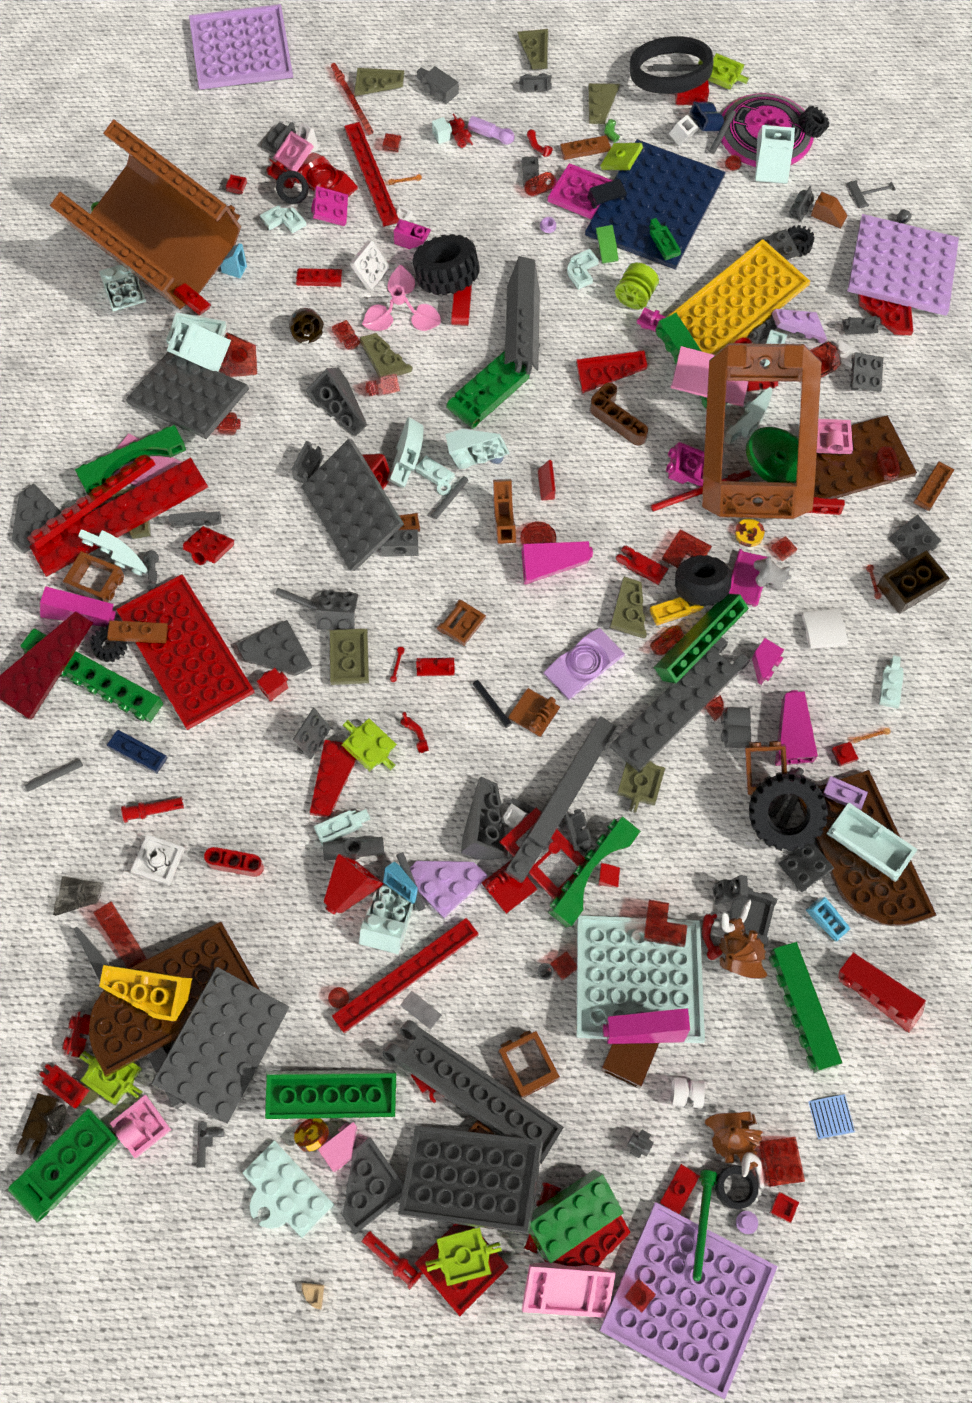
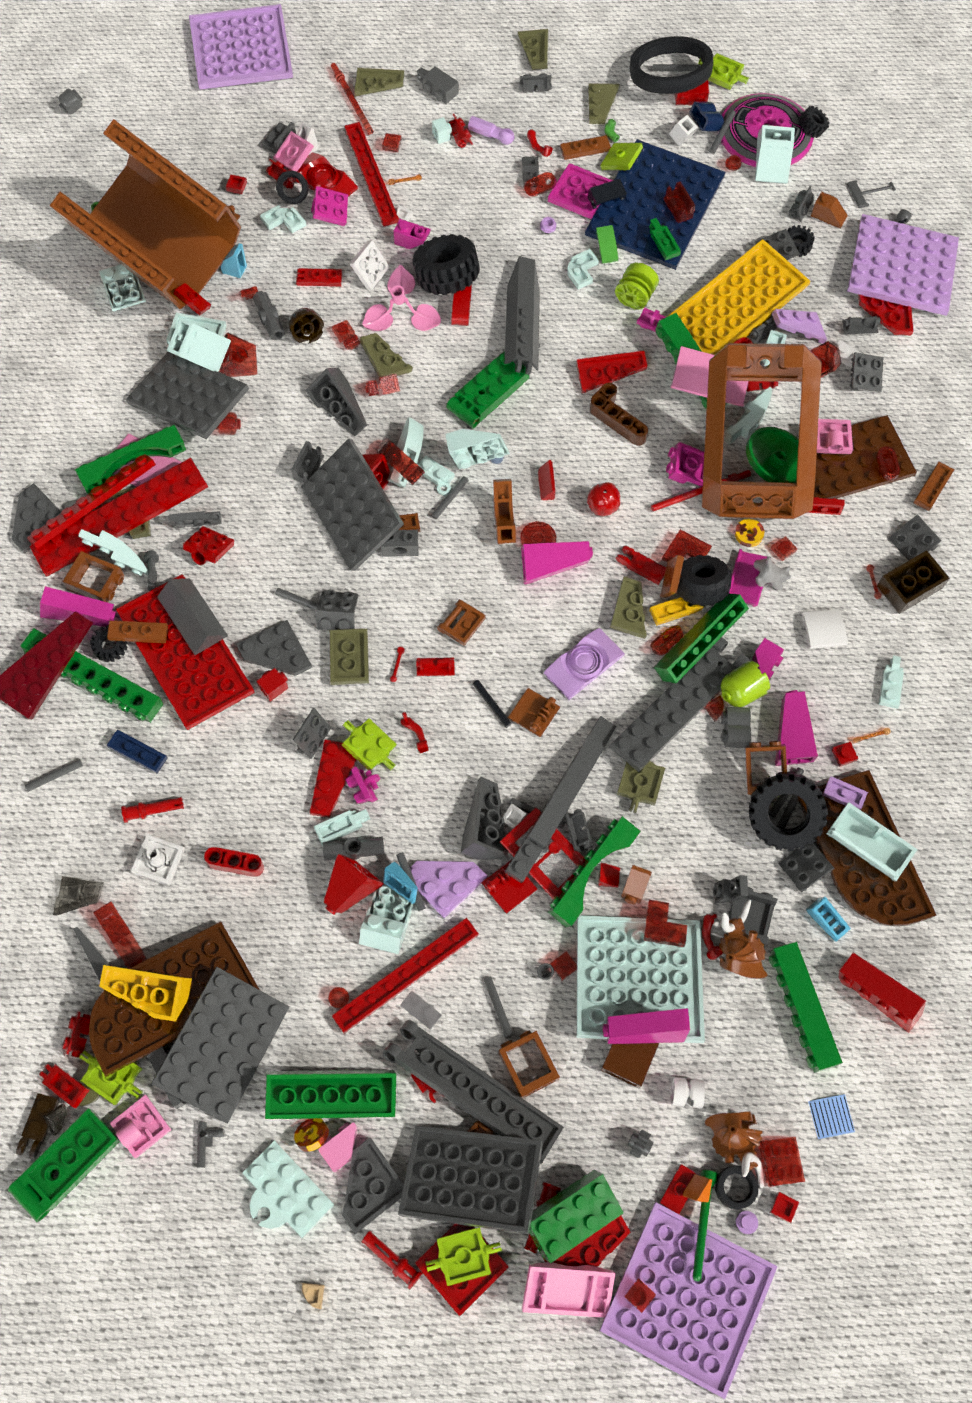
(70, 101): none -> dark grey head
(191, 614): none -> dark grey slope
(248, 293): none -> clear red plate
(268, 315): none -> dark grey piece
(359, 778): none -> dark pink hips
(400, 461): none -> clear red slope
(498, 1007): none -> dark grey bar
(604, 503): none -> red piece
(636, 885): none -> slope
(672, 576): none -> dark orange tile
(679, 203): none -> clear red hinge
(698, 1189): none -> orange slope
(744, 685): none -> lime cylinder

